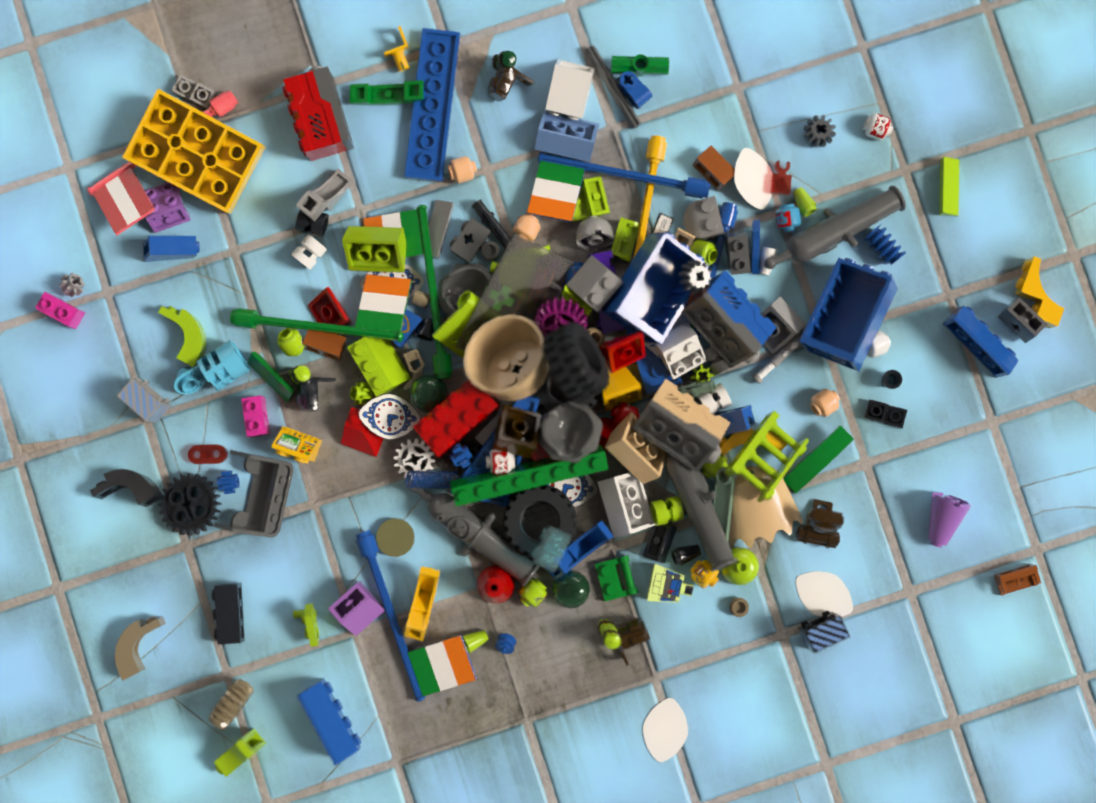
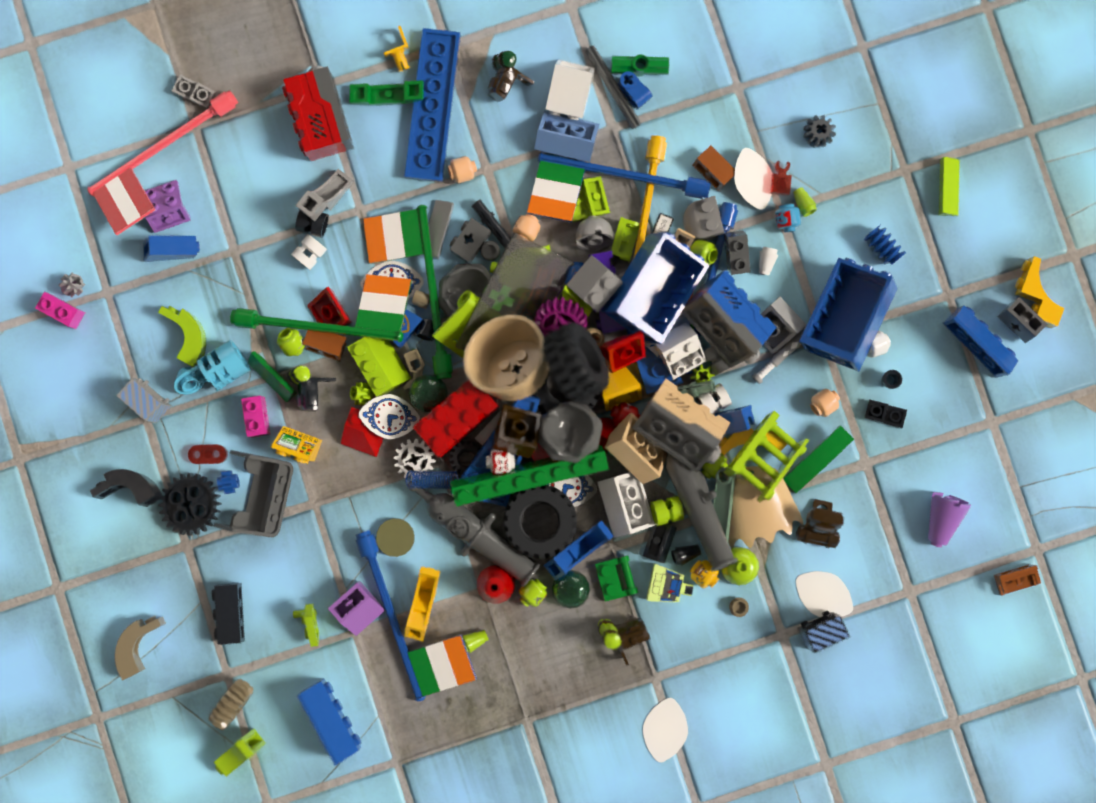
(194, 151): yellow brick -> none
(375, 248): lime slope -> none
(461, 455): blue gear -> none
(505, 643): blue wheel -> none
(552, 548): clear light blue brick -> none
(697, 281): dark grey gear -> none
(755, 246): blue tile -> none
(839, 227): dark grey piece -> none
(877, 126): white head -> none

